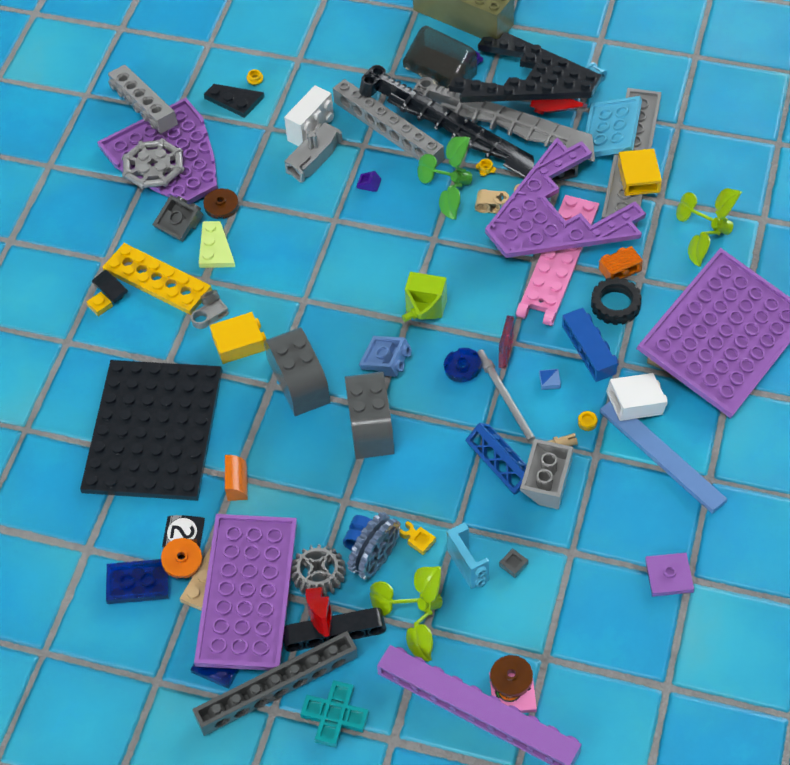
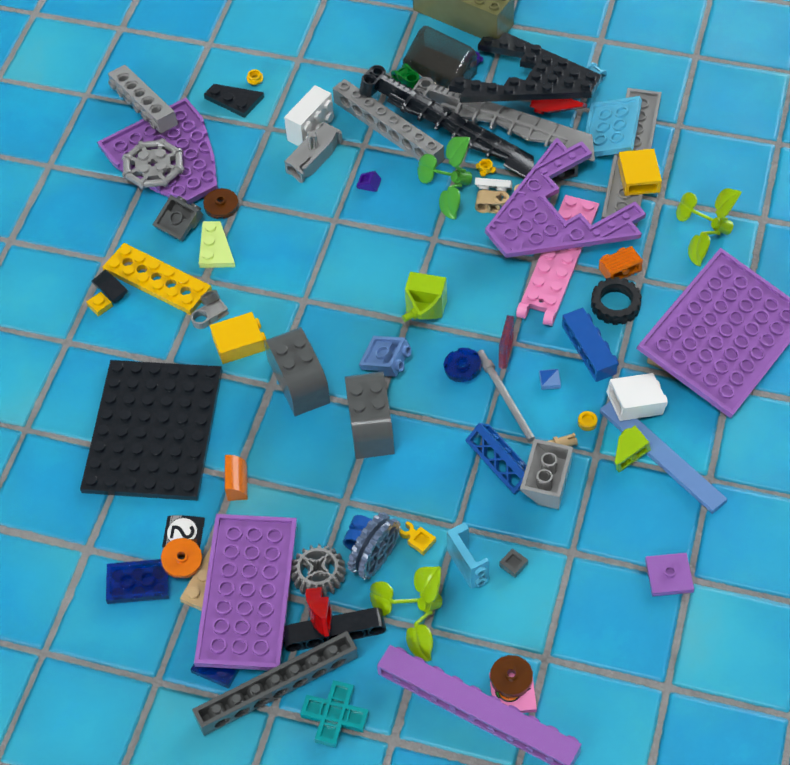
(406, 75): none -> green piece
(501, 185): none -> white plate
(630, 447): none -> lime slope

